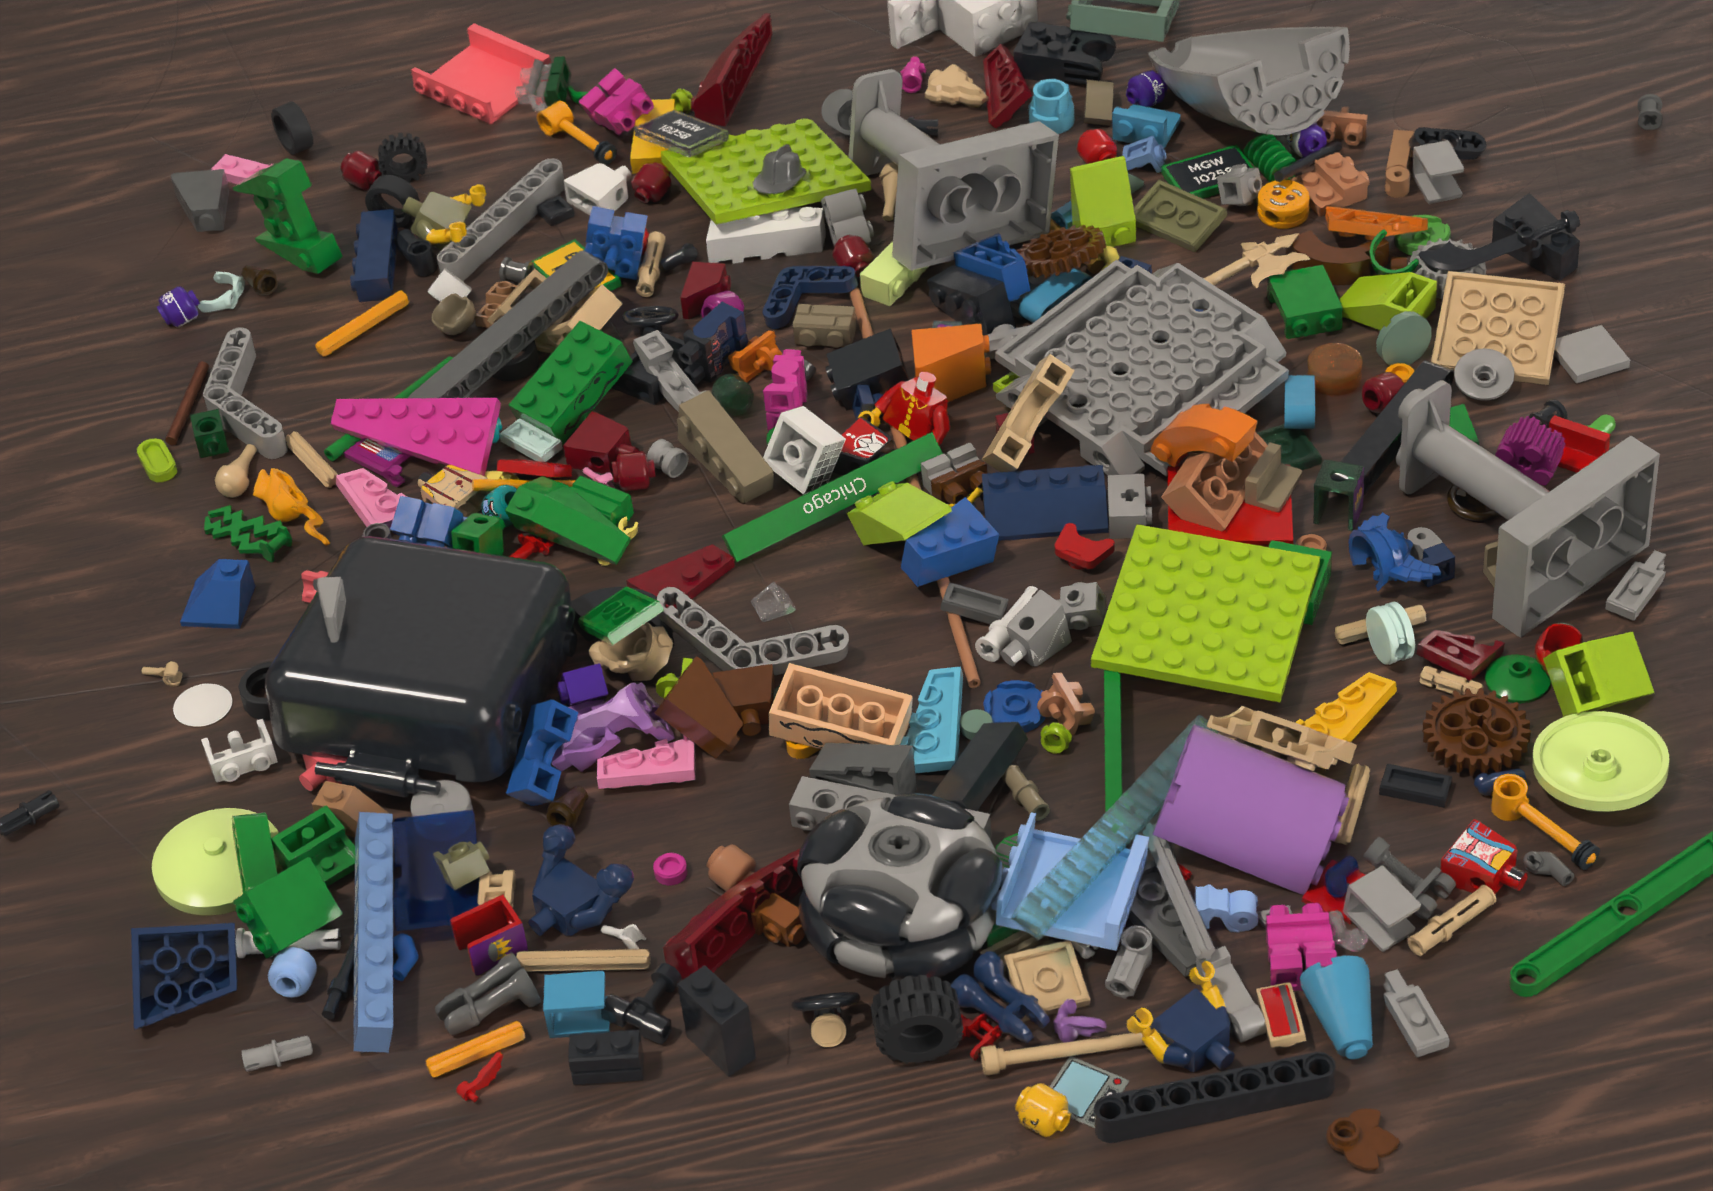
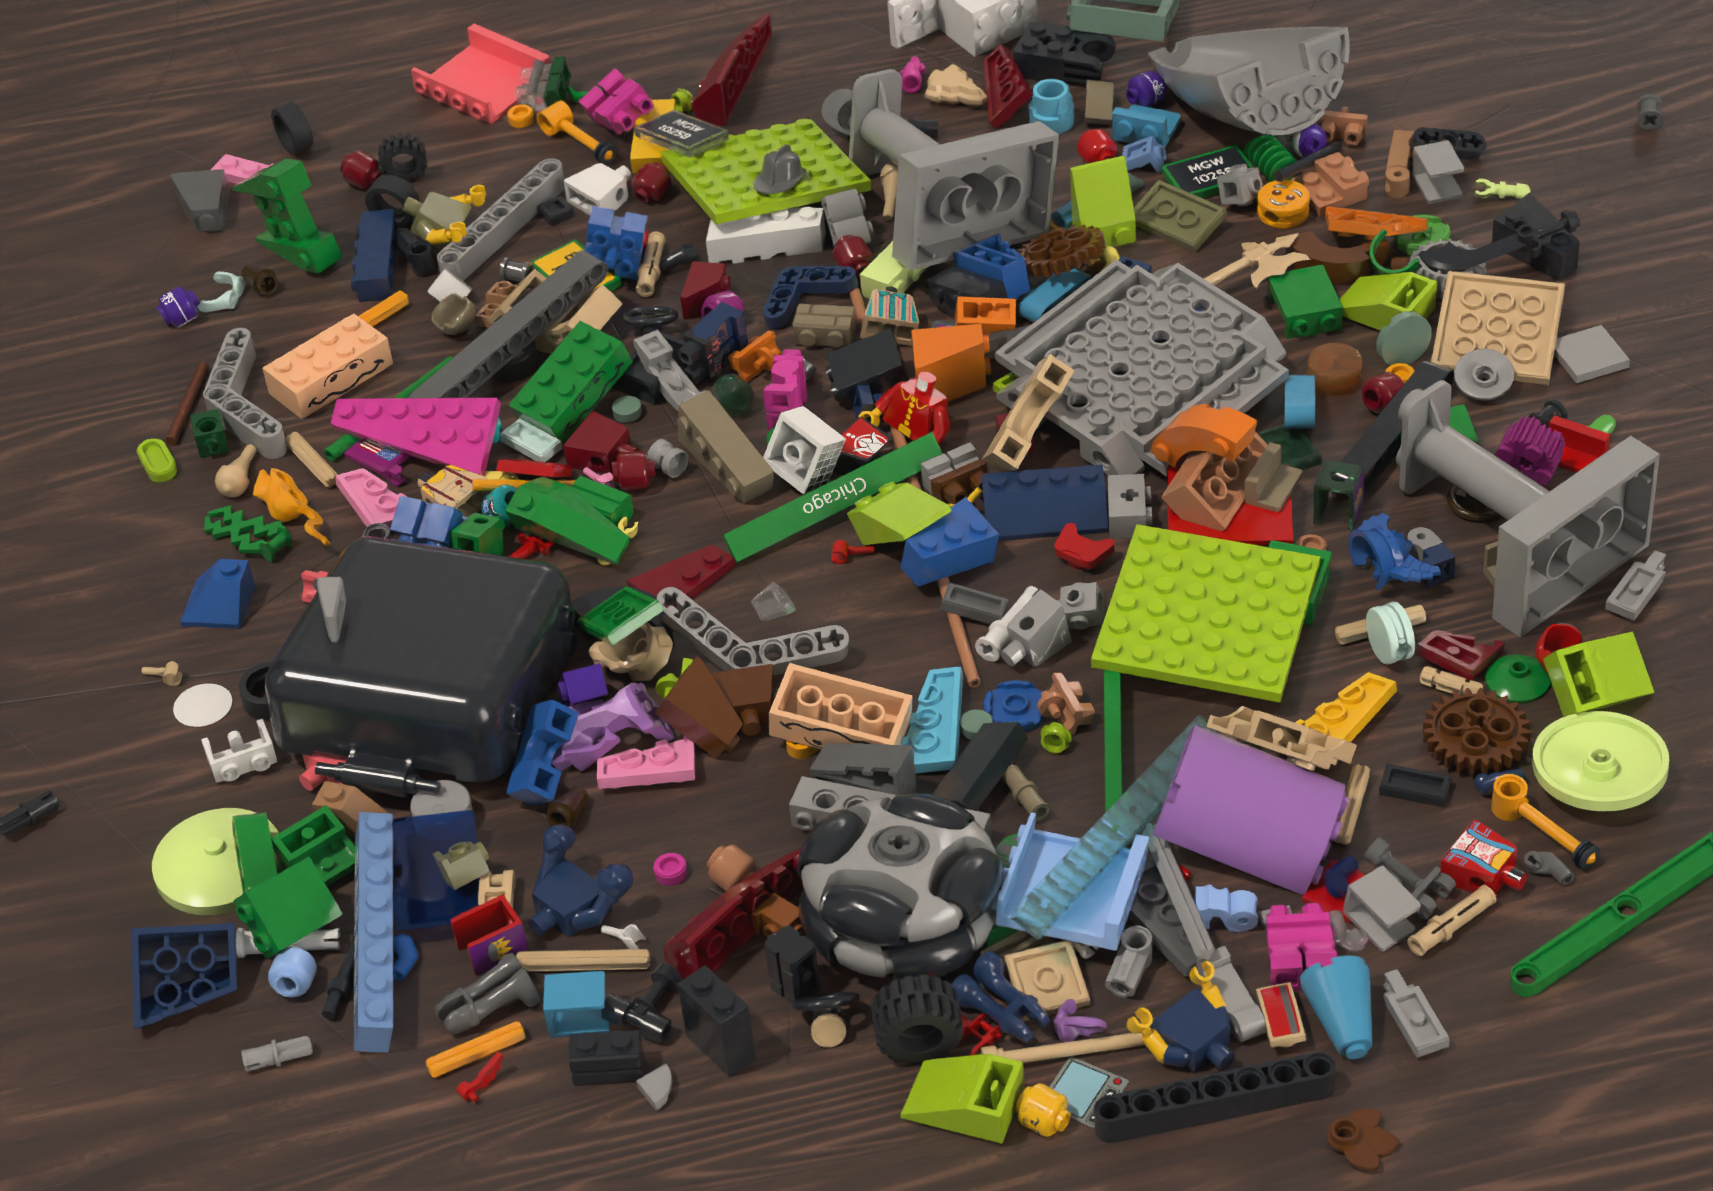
(327, 366): none -> light nougat brick
(521, 116): none -> light orange tile
(626, 409): none -> sand green tile
(656, 1086): none -> light grey tile
(792, 964): none -> black brick
(842, 549): none -> red hand
(890, 310): none -> tan torso
(967, 1095): none -> lime slope
(991, 313): none -> orange arch
(1501, 189): none -> yellowish green piece

